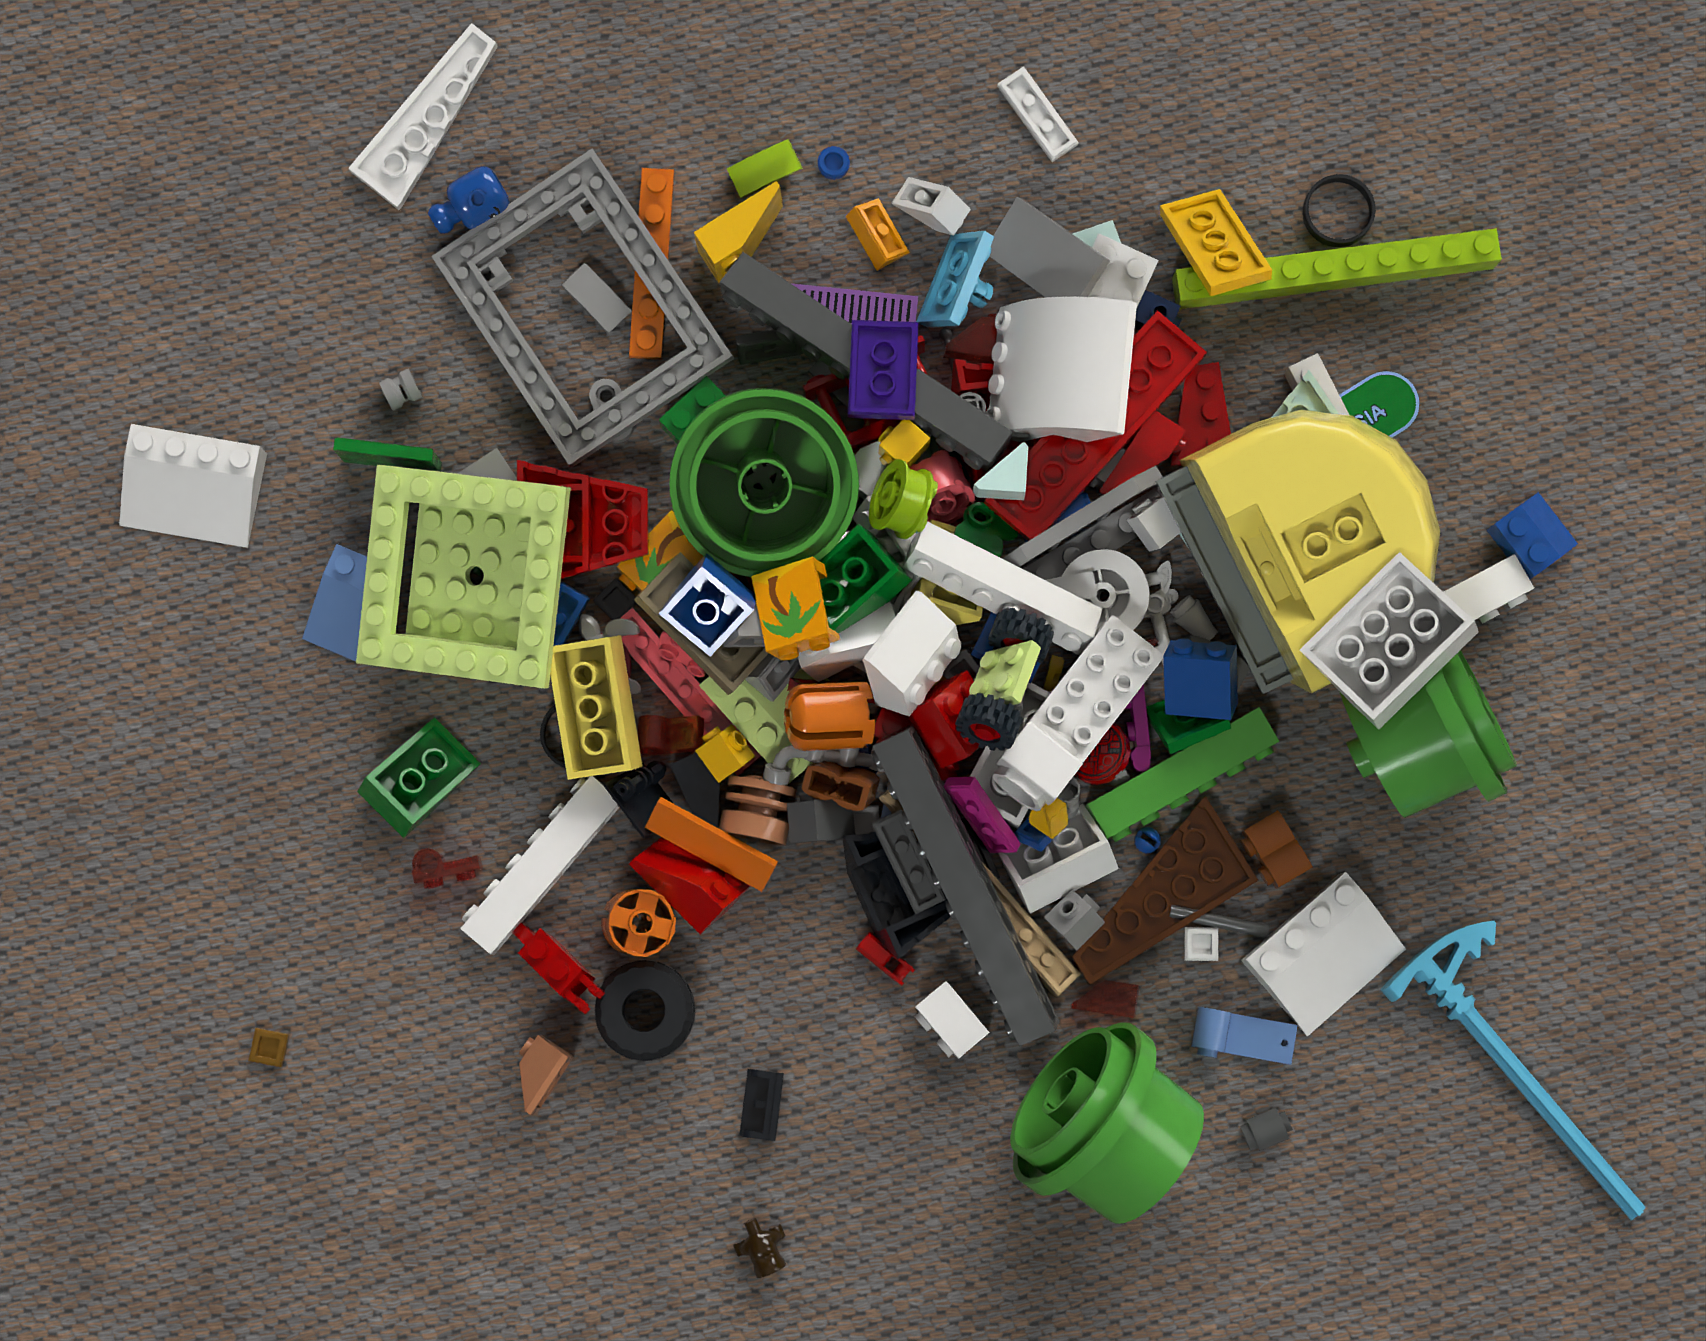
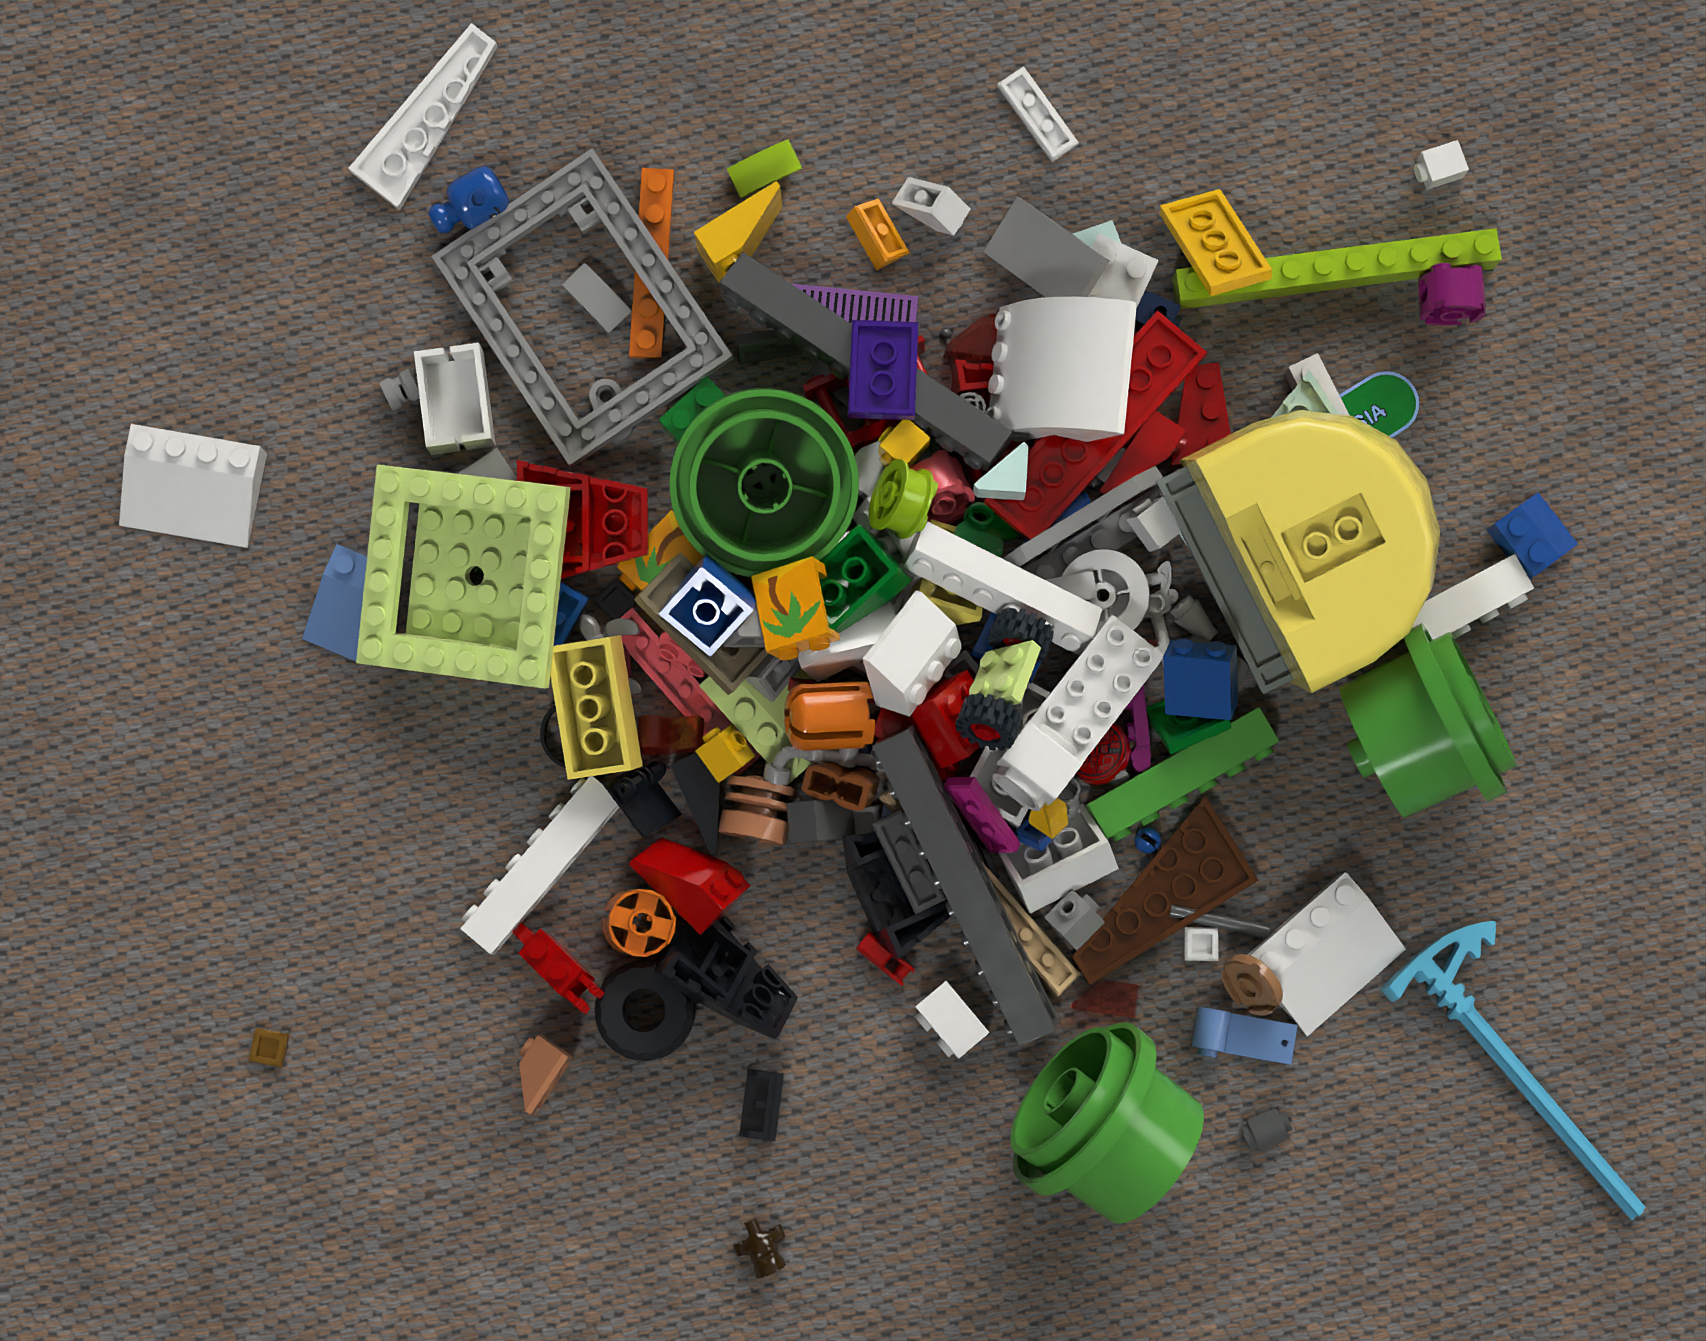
(386, 454): green tile -> none
(418, 777): green slope -> none
(454, 399): none -> white piece
(462, 869): clear red plate -> none
(711, 844): orange tile -> none
(727, 978): none -> black wedge
(833, 162): blue tile -> none
(958, 280): medium azure plate -> none
(1053, 673): yellow tile -> none
(1252, 984): none -> medium nougat tile
(1276, 850): dark orange brick -> none
(1360, 186): black tyre -> none
(1389, 640): white slope -> none
(1441, 165): none -> white brick
(1451, 295): none -> magenta brick

